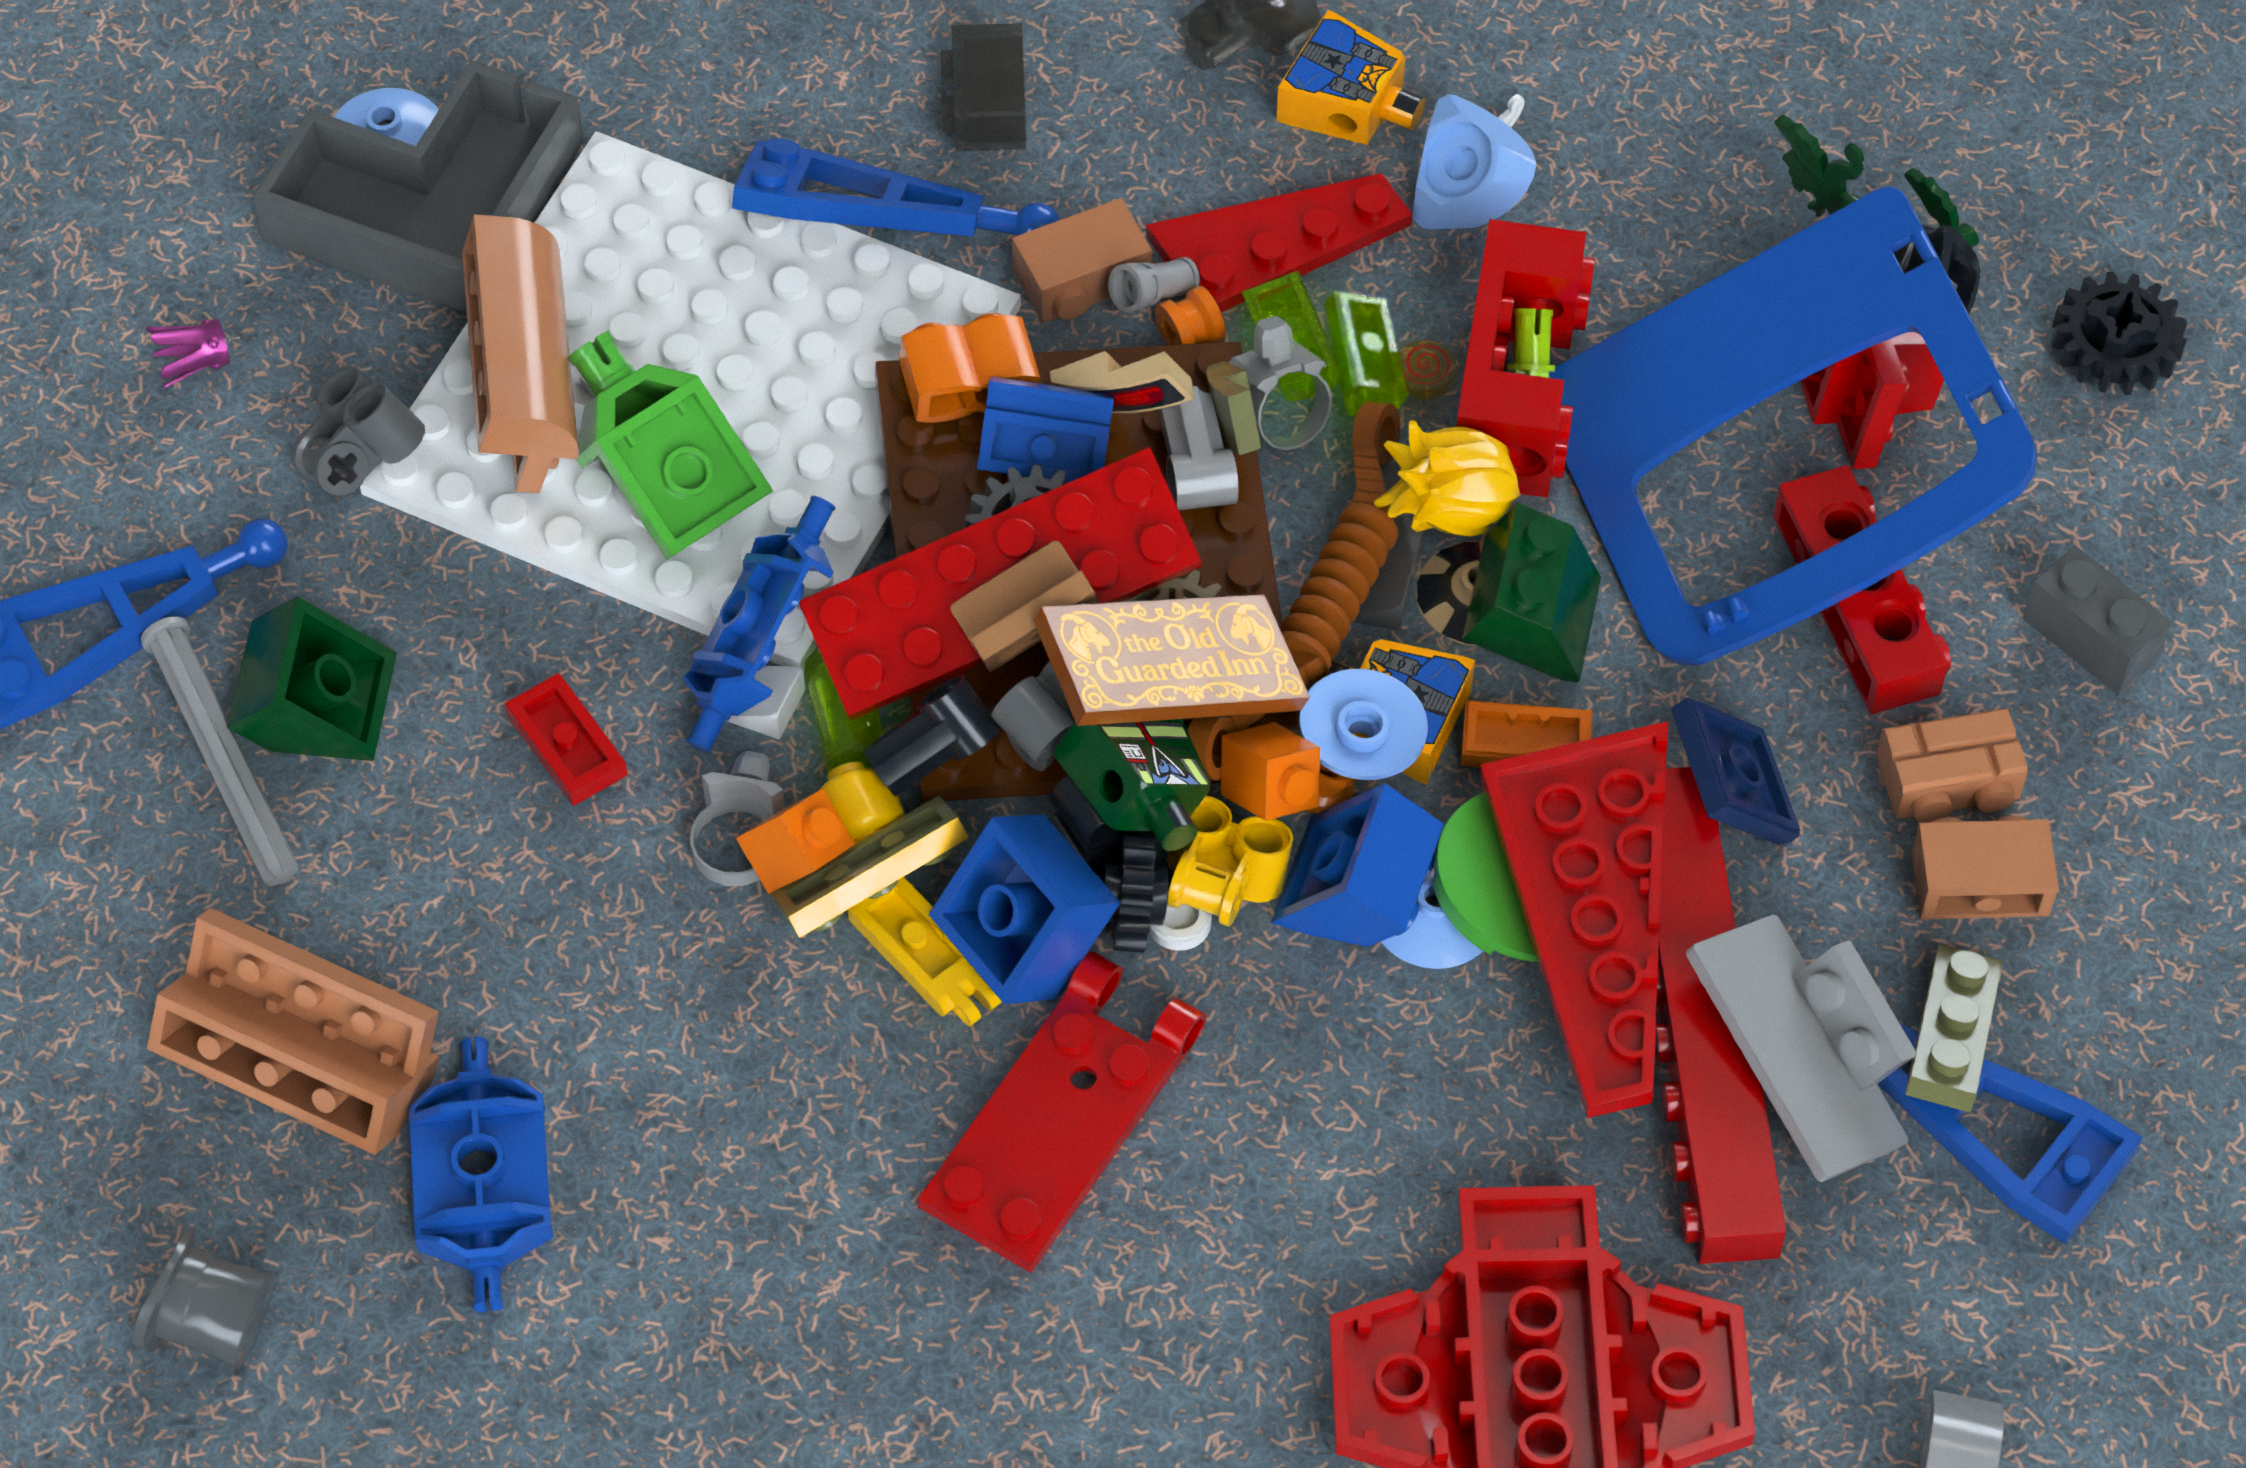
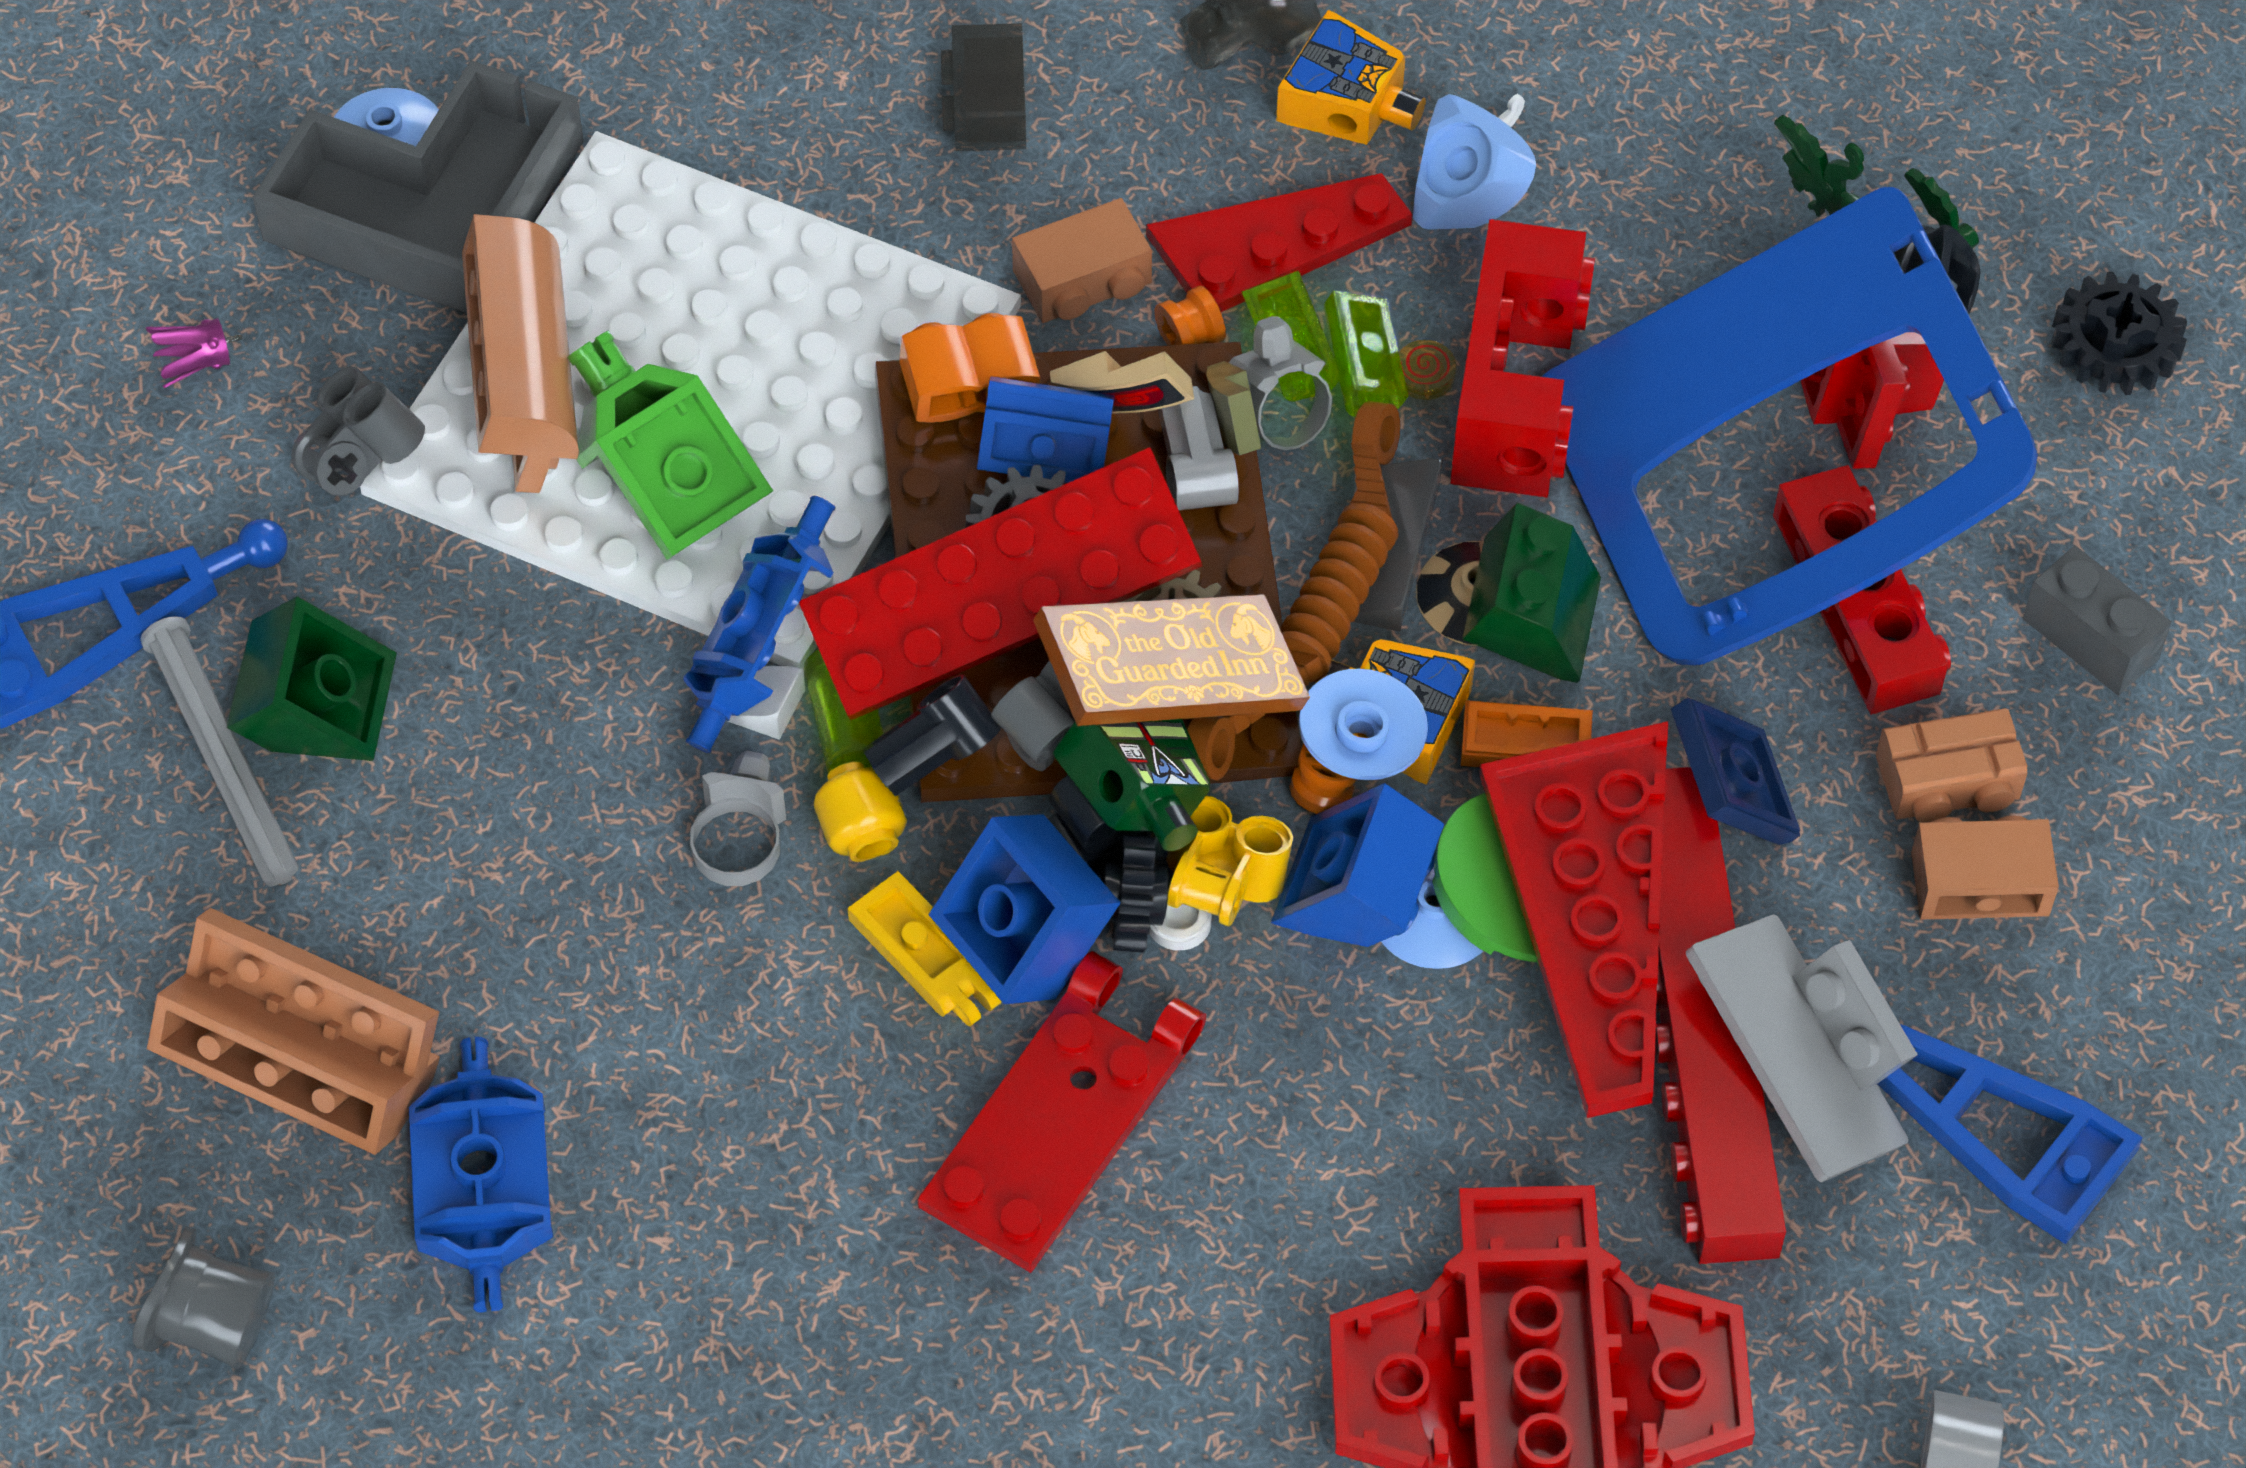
(566, 739): red plate -> none
(780, 171): blue plate -> none
(795, 841): orange brick -> none
(871, 867): plate -> none
(1002, 610): medium nougat panel -> none
(1144, 284): light grey pin -> none
(1270, 771): orange brick -> none
(1451, 480): yellow hair -> none
(1532, 342): lime axle -> none
(1954, 1028): plate -> none

